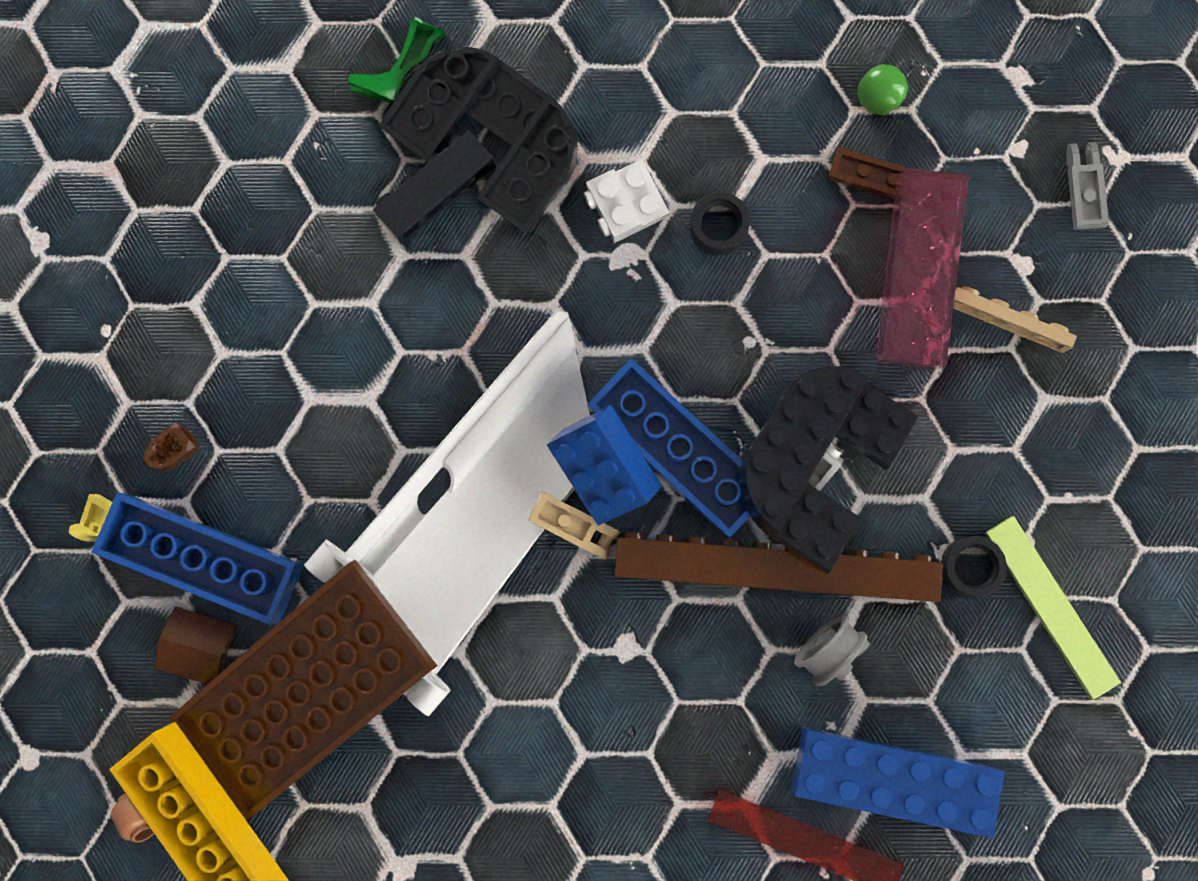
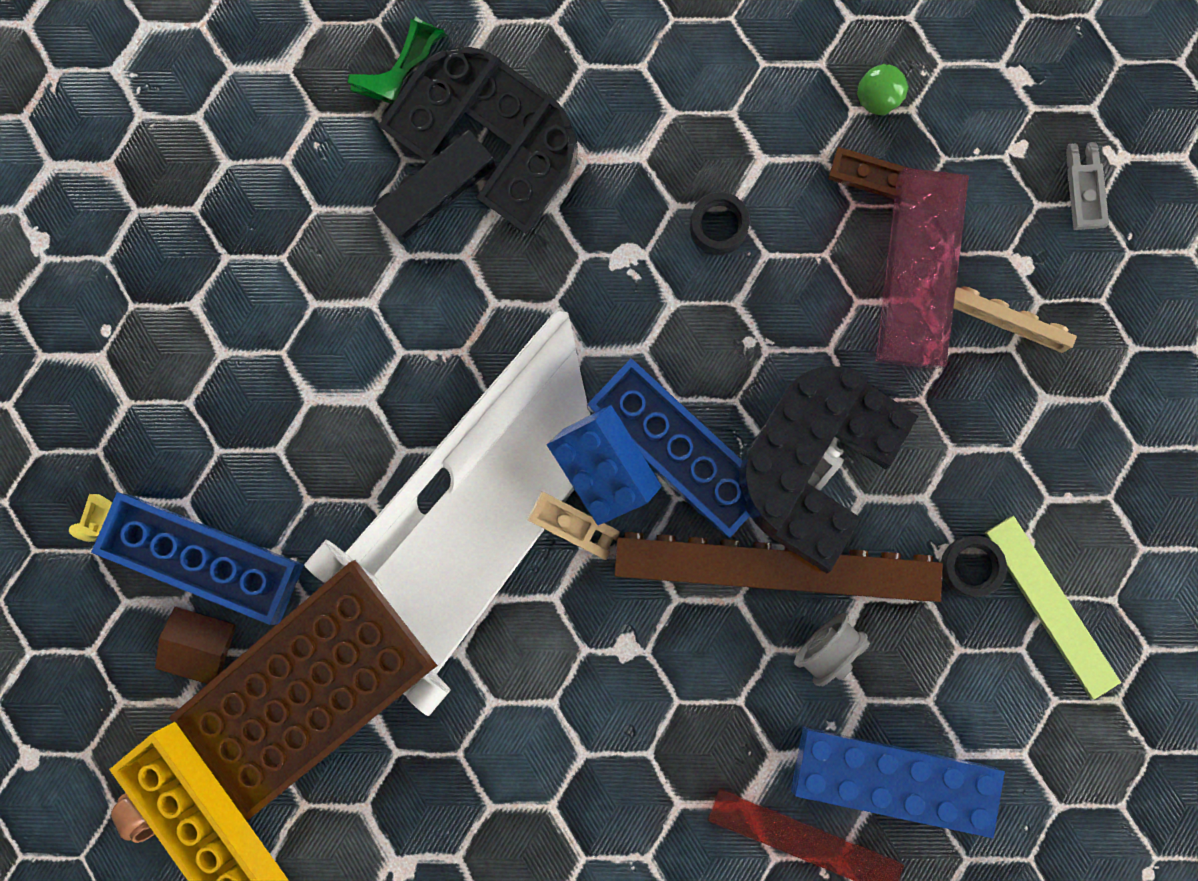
(170, 448): reddish brown rock -> none
(625, 201): white plate -> none

